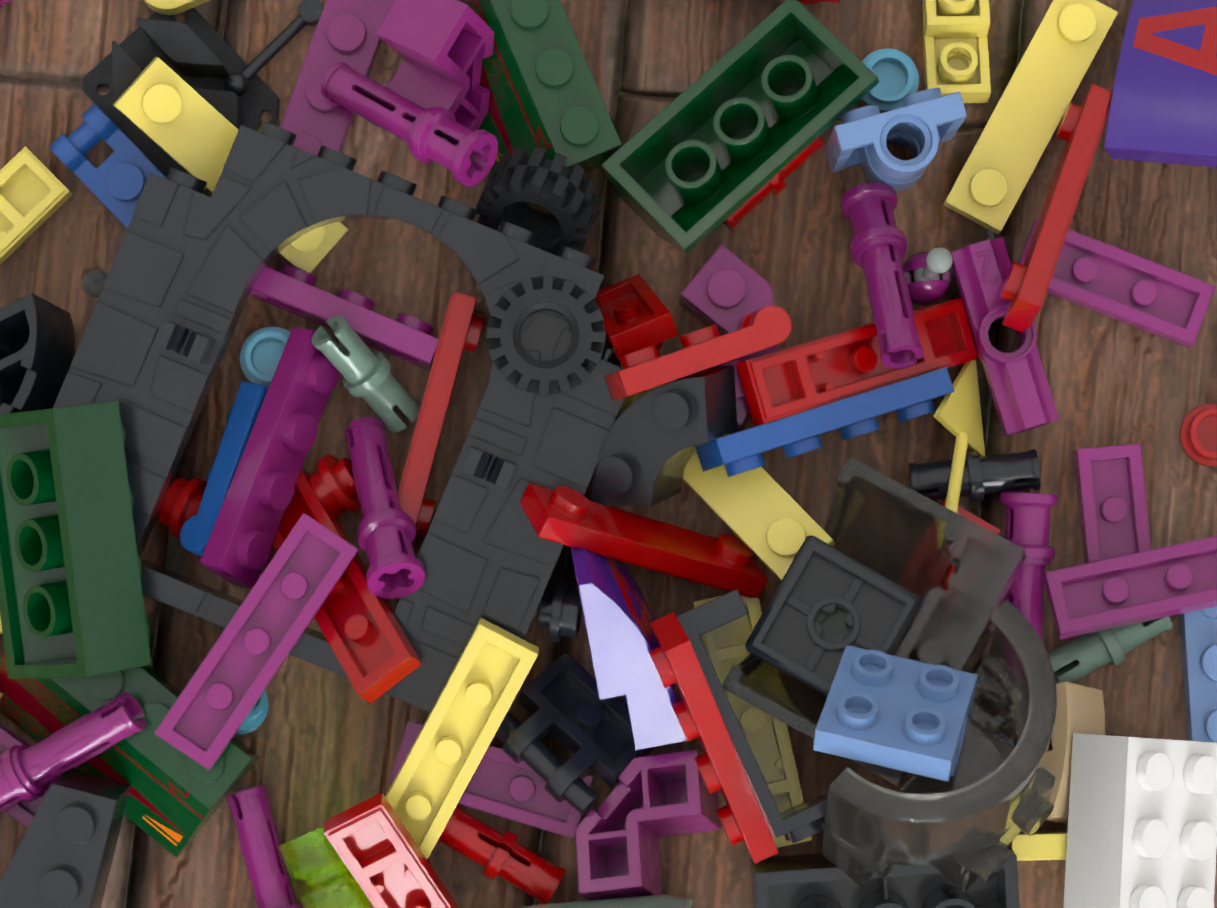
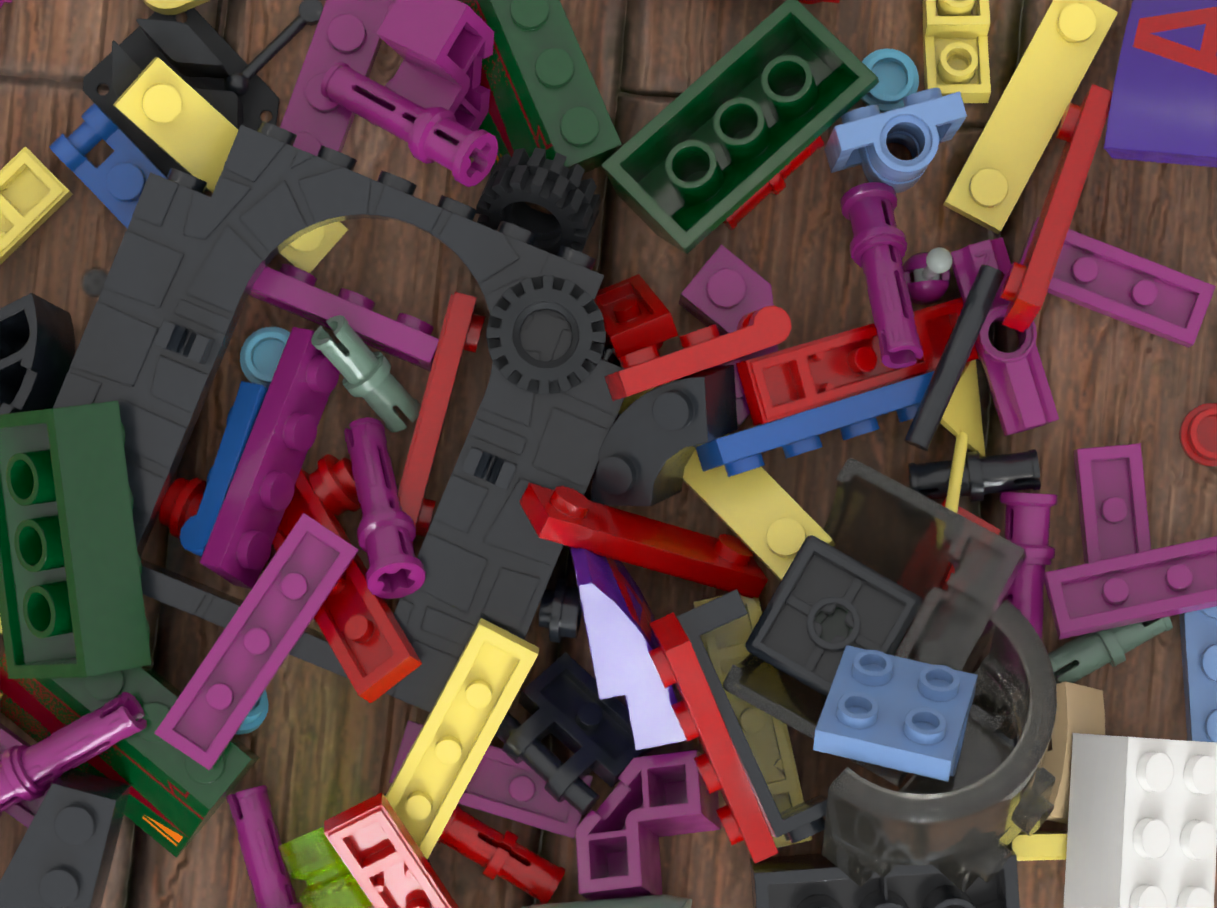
(954, 357): none -> black bar

